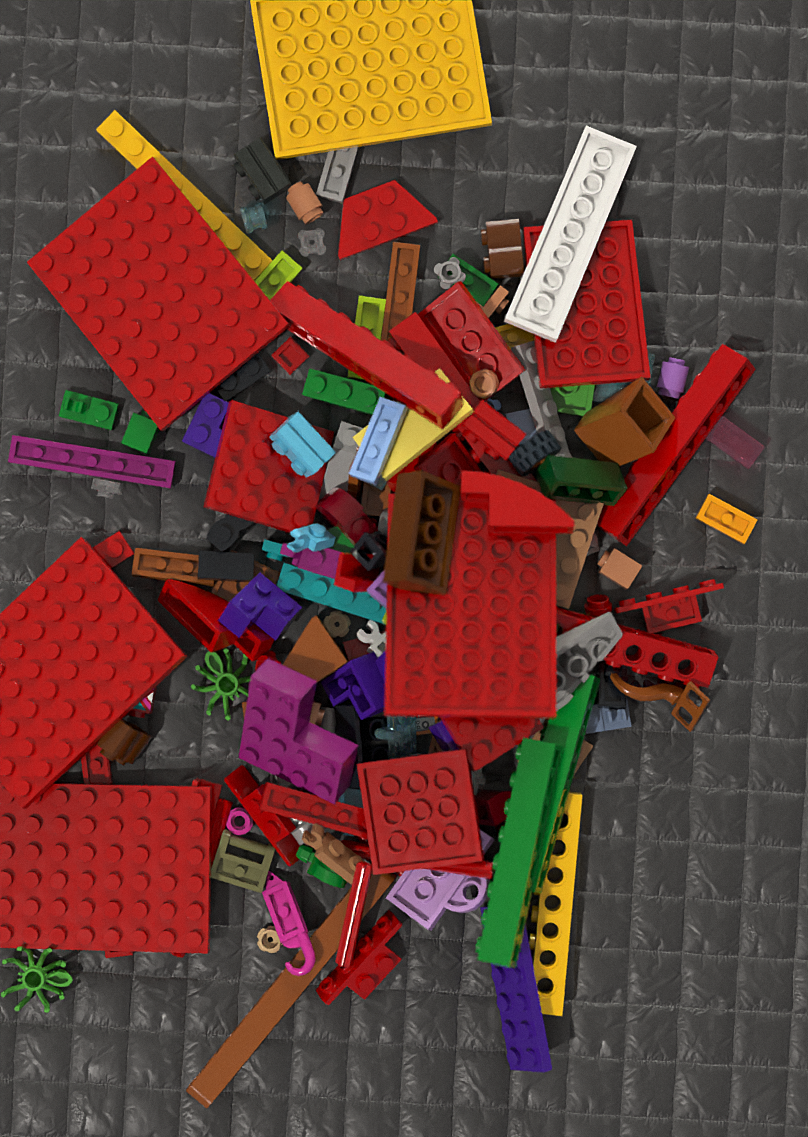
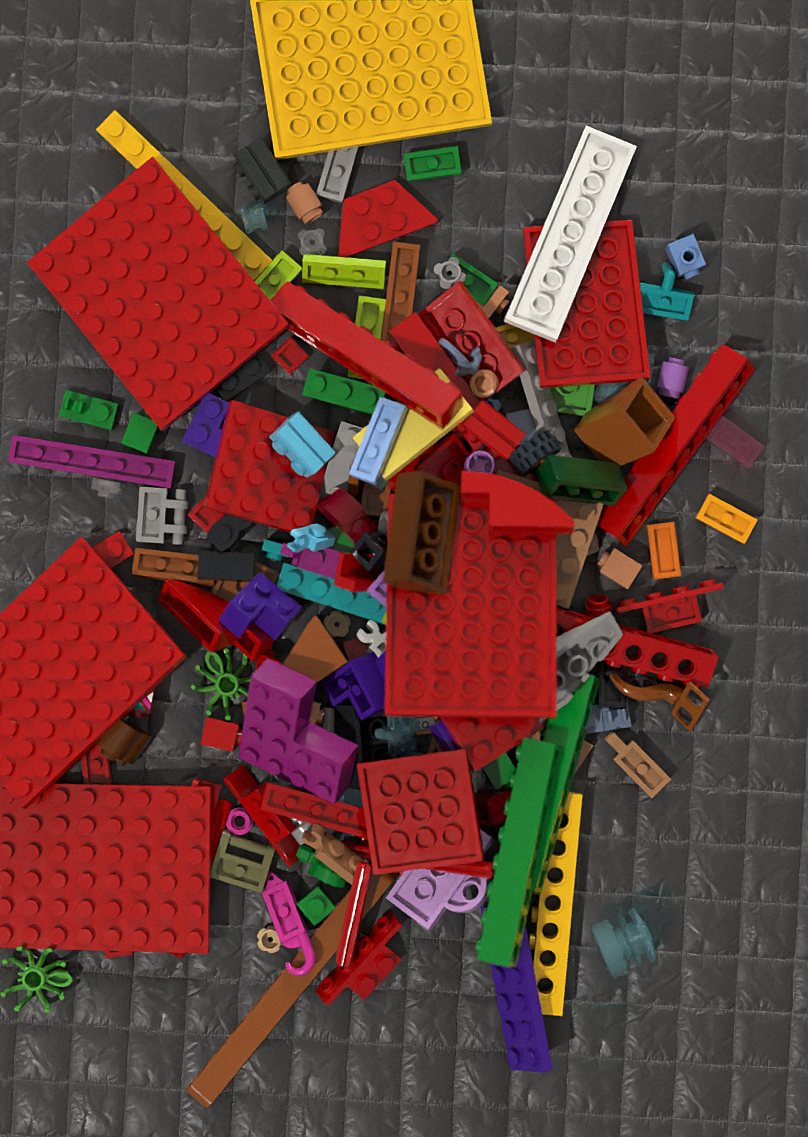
(152, 515): none -> light grey plate
(205, 517): none -> red tile
(221, 734): none -> red brick
(316, 904): none -> green brick
(343, 271): none -> lime plate
(432, 164): none -> green plate
(464, 367): none -> sand blue piece
(482, 462): none -> medium lavender wheel
(500, 771): none -> green brick
(503, 248): reddish brown brick -> none
(624, 943): none -> clear light blue wheel
(638, 765): none -> medium nougat plate
(663, 550): none -> orange tile
(665, 299): none -> teal plate
(689, 248): none -> medium blue brick

